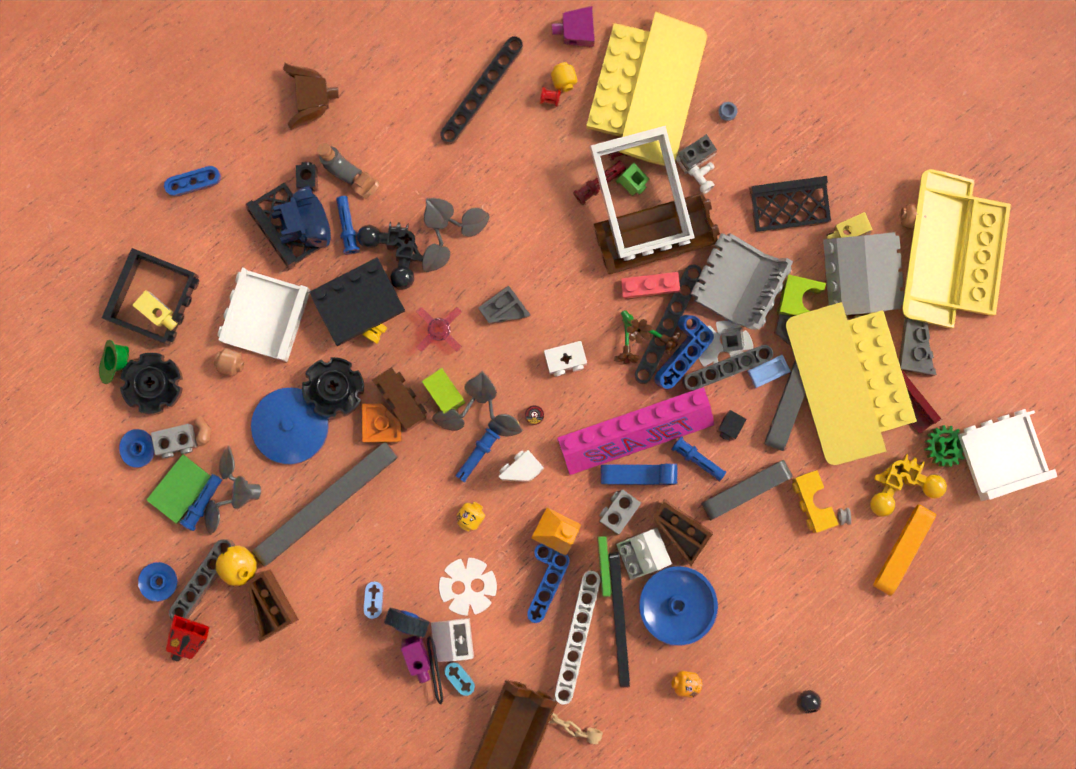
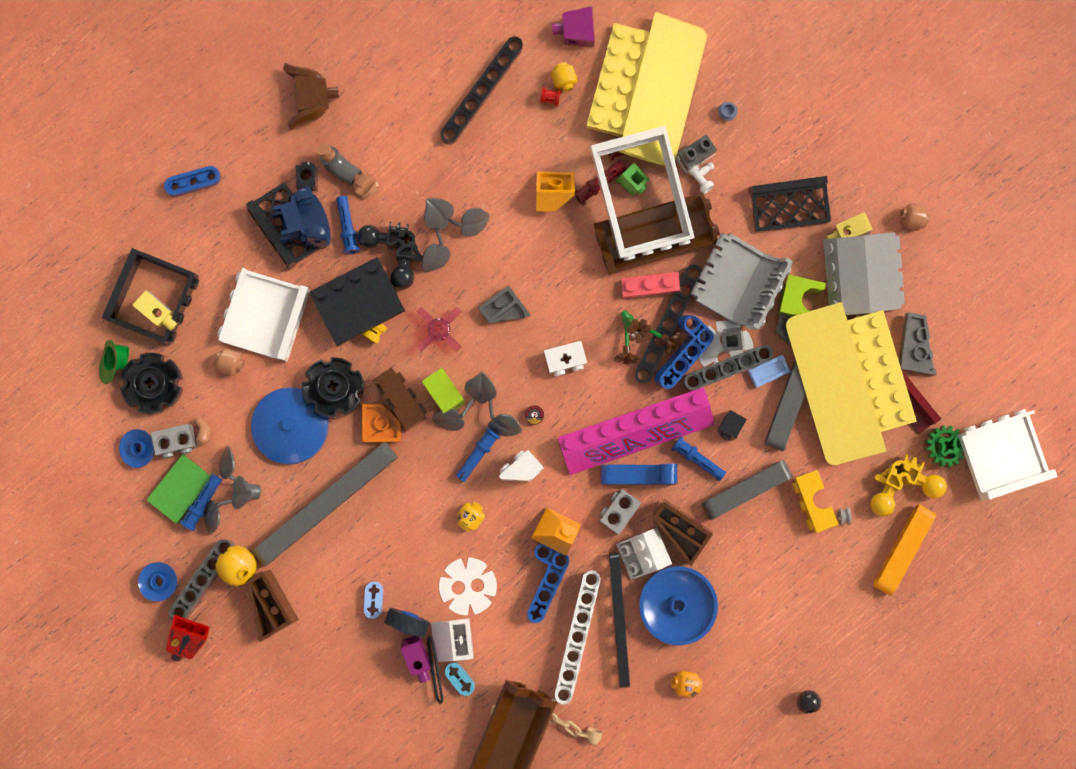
(554, 190): none -> light orange slope
(604, 566): bright green tile -> none
(954, 251): light yellow slope -> none

